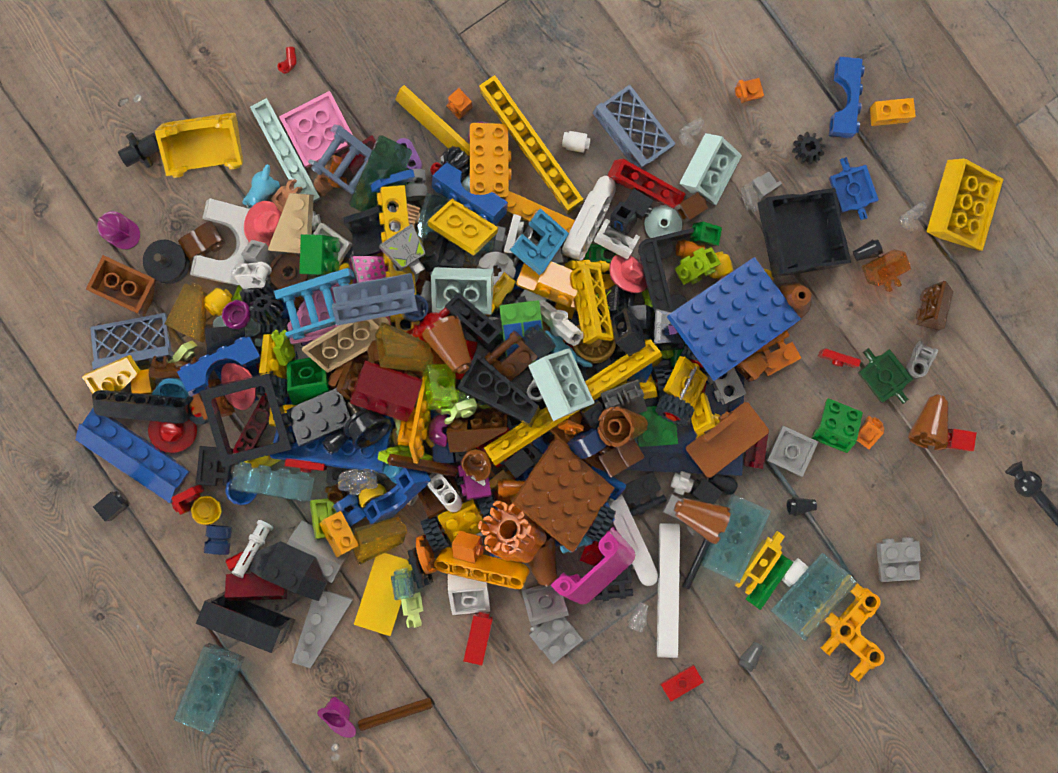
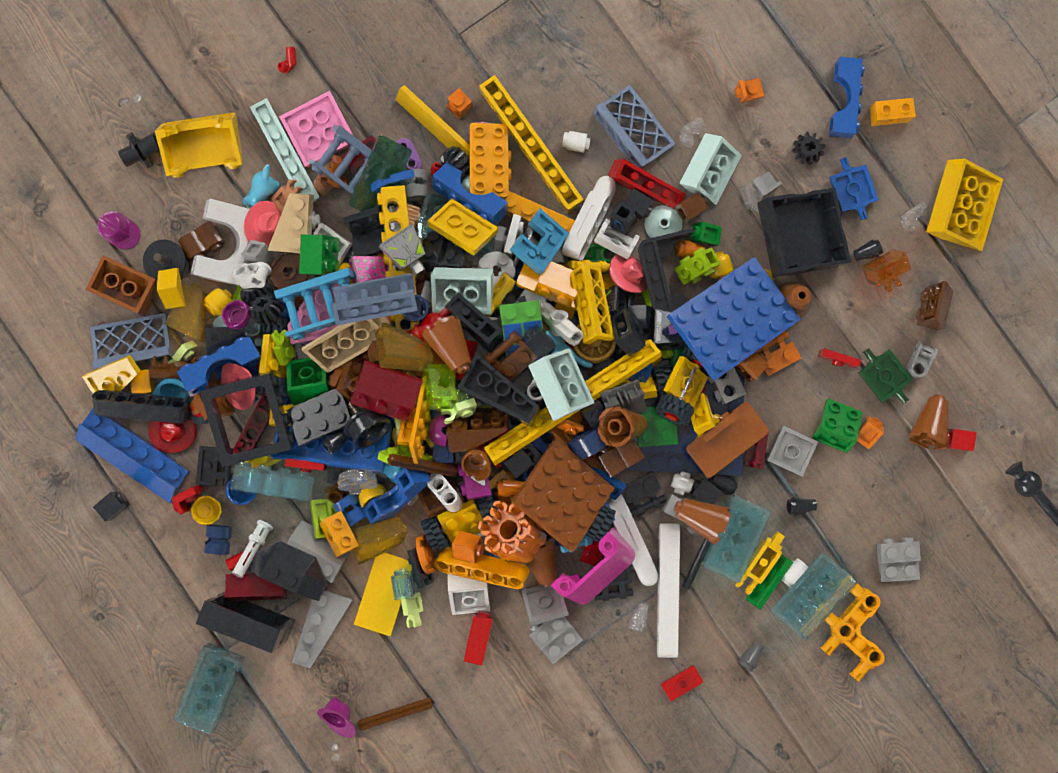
(170, 288): none -> yellow slope

